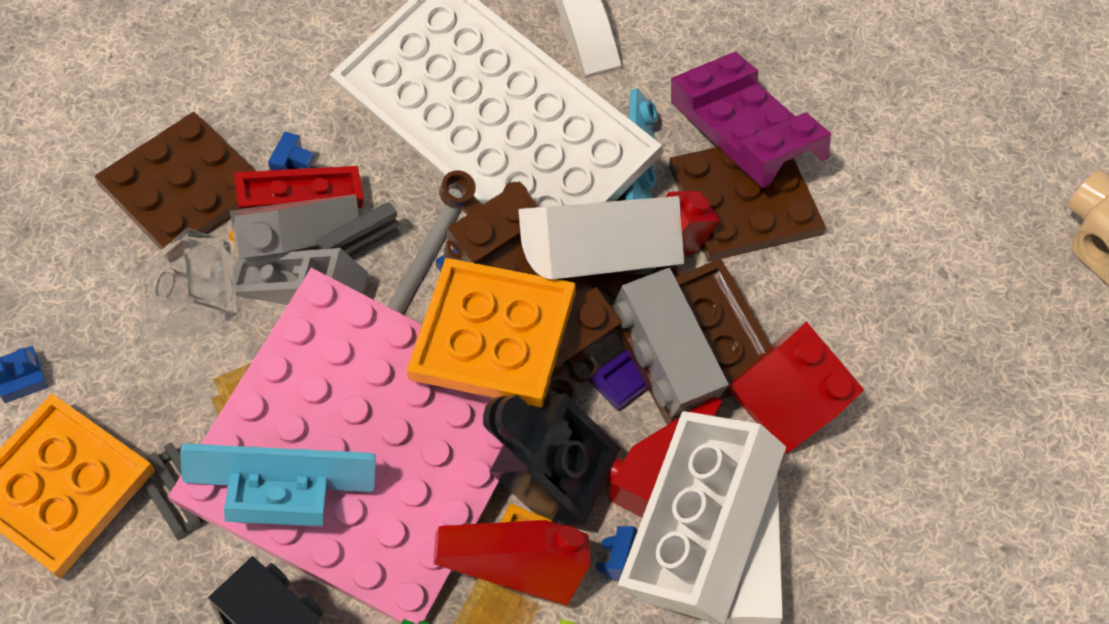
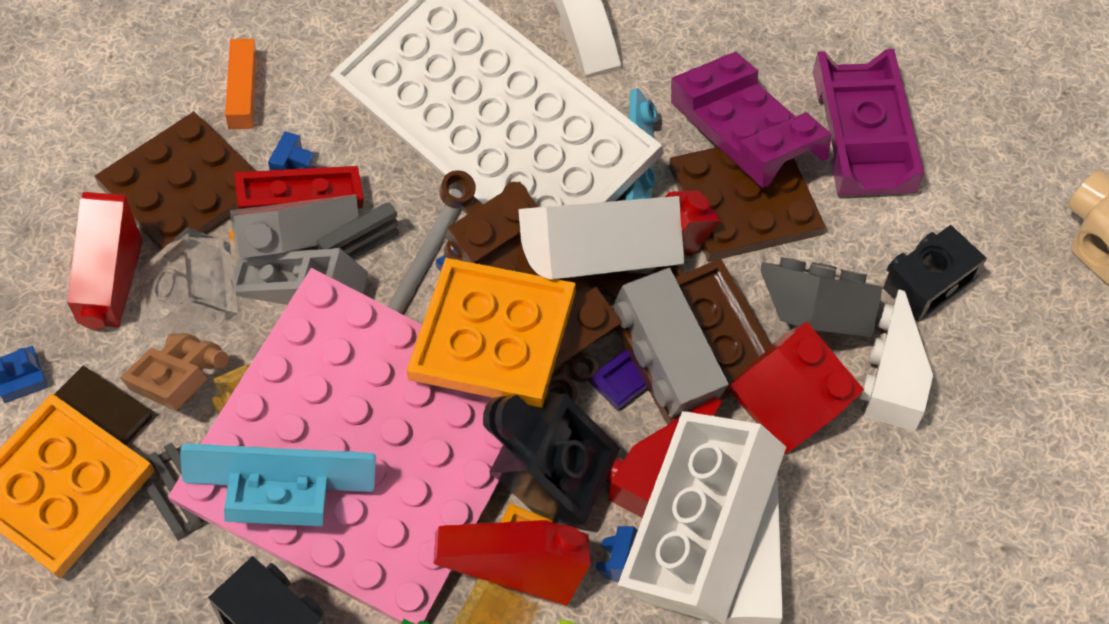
(103, 260): none -> slope
(104, 405): none -> dark brown tile
(175, 371): none -> medium nougat plate
(241, 84): none -> orange piece
(821, 297): none -> dark grey slope
(868, 126): none -> magenta piece
(902, 371): none -> white slope
(953, 264): none -> black brick

